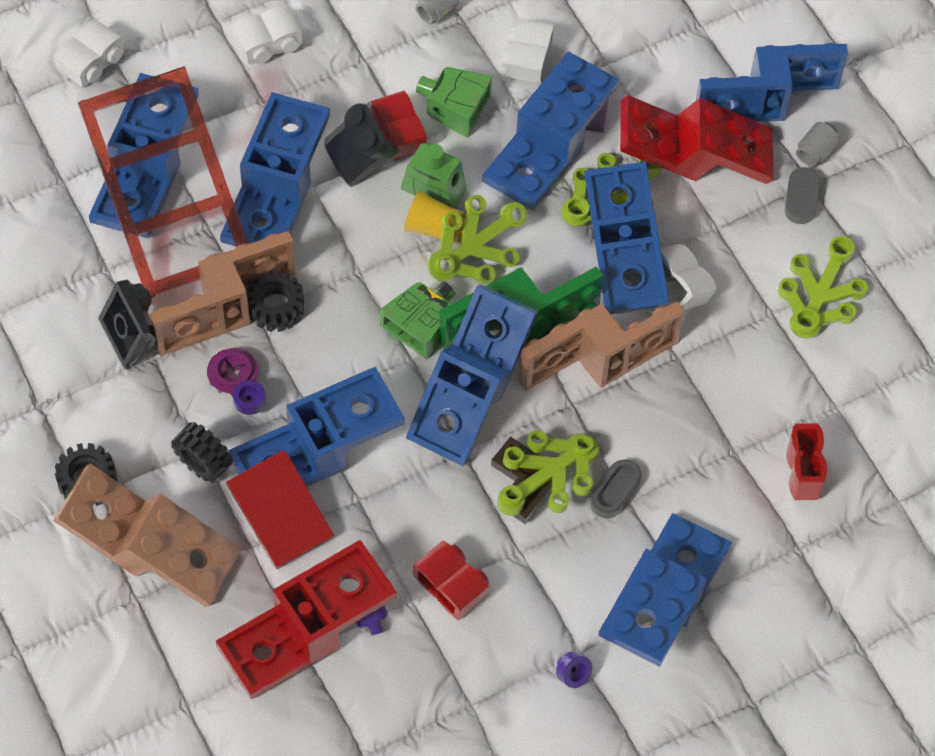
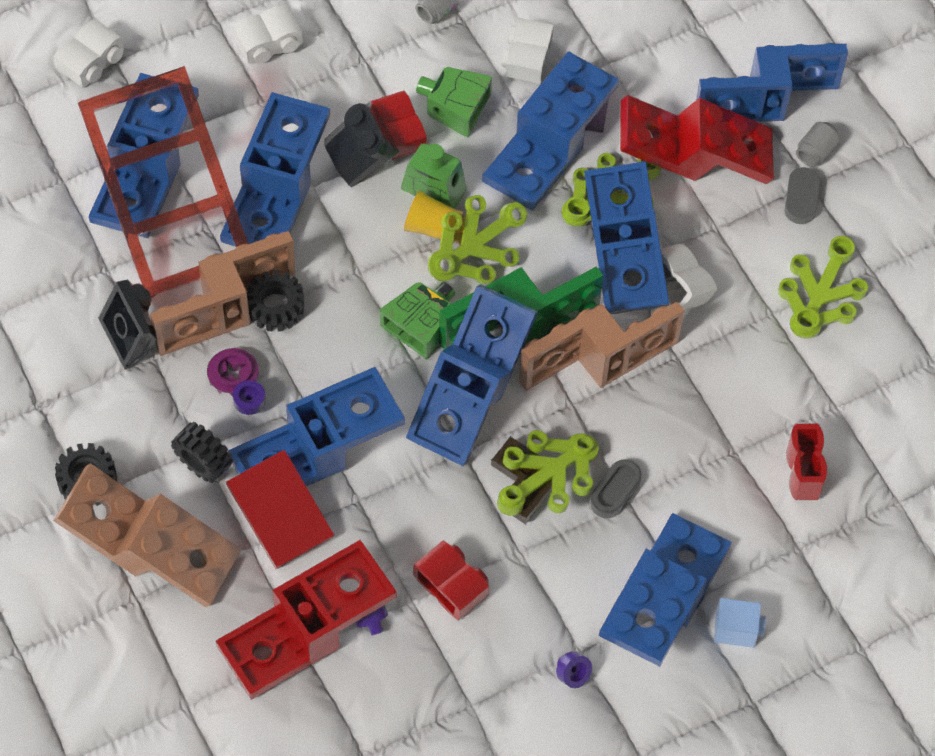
(738, 622): none -> light blue brick

